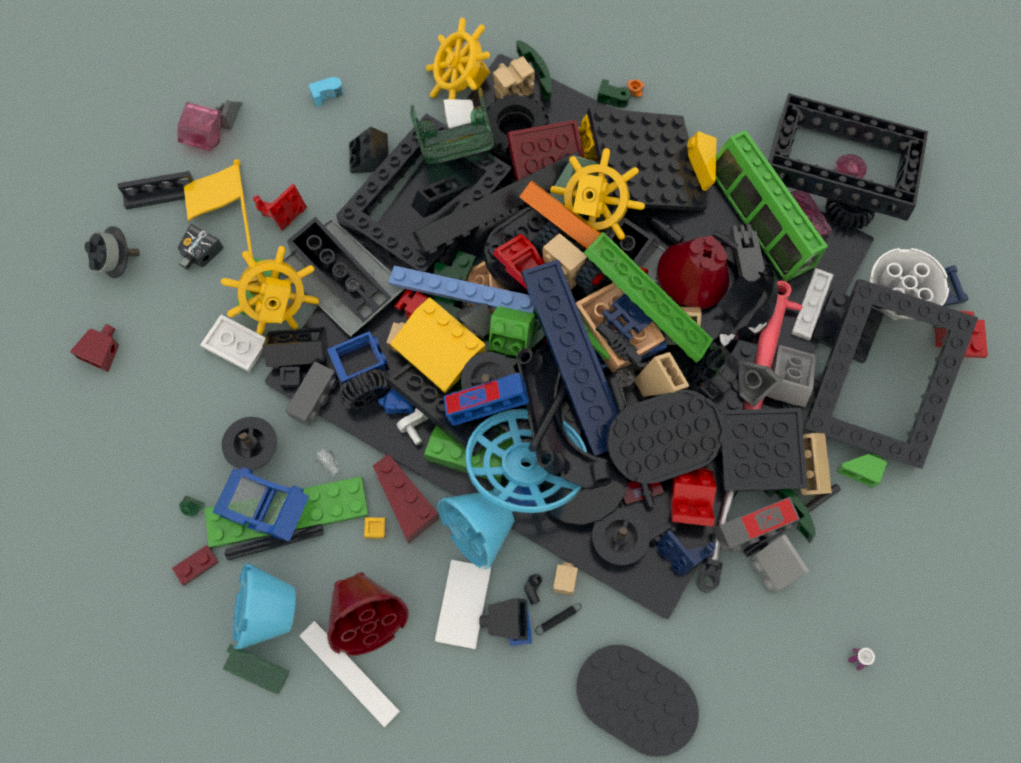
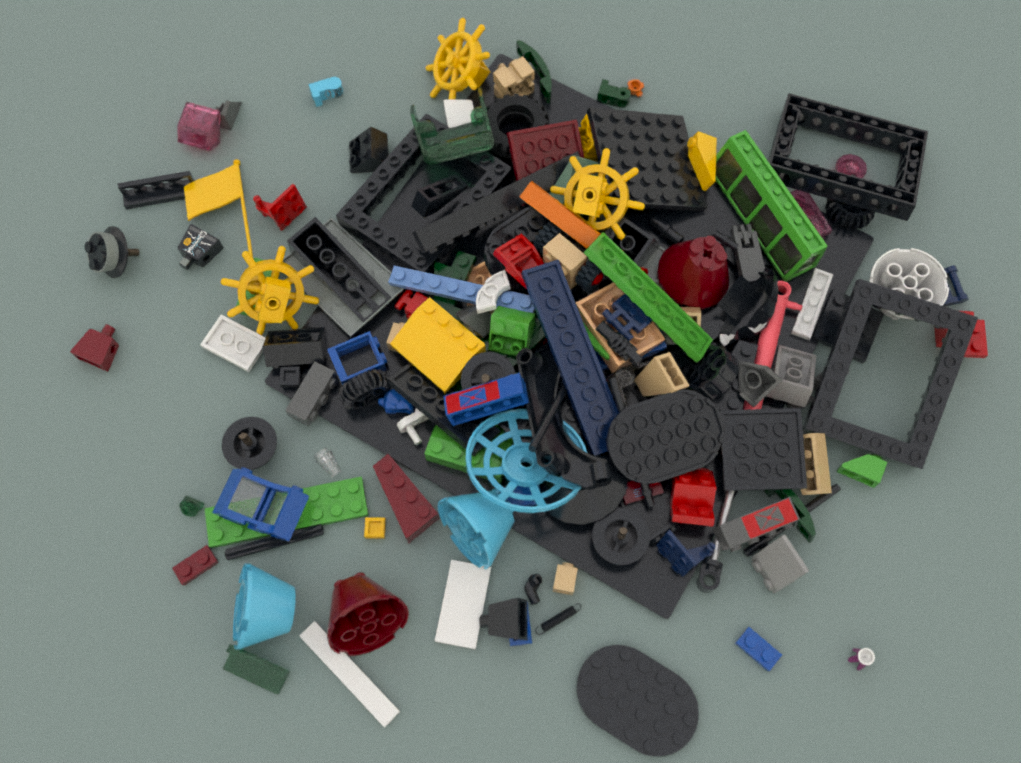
(490, 291): none -> white tile
(758, 649): none -> blue plate

